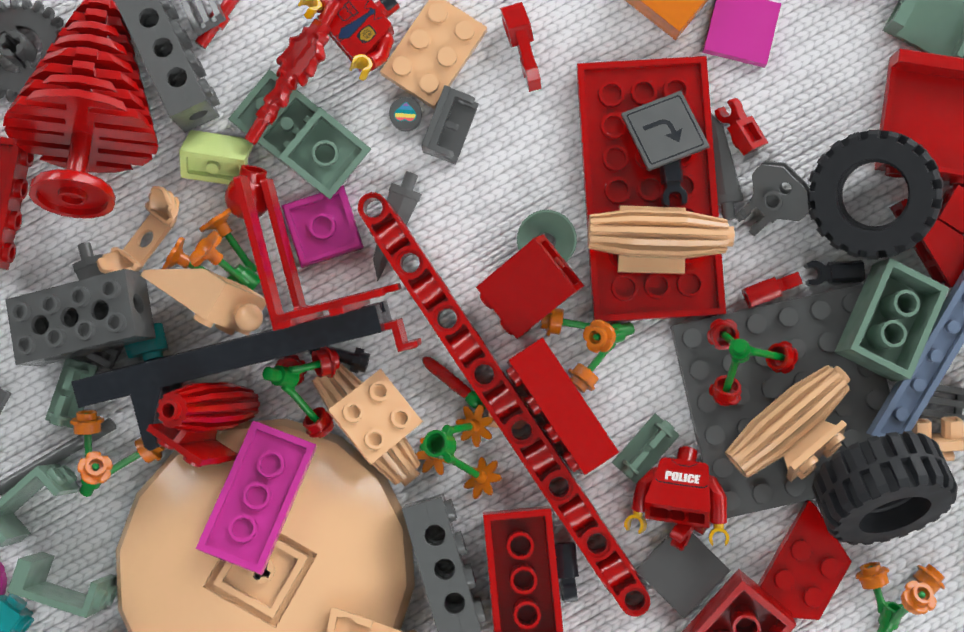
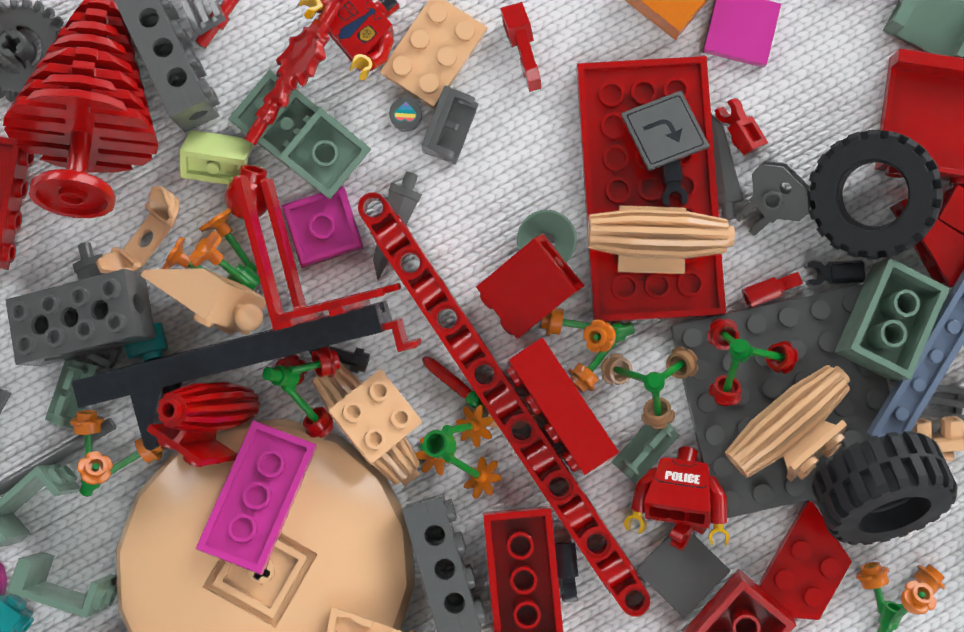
(656, 410): none -> medium nougat plant

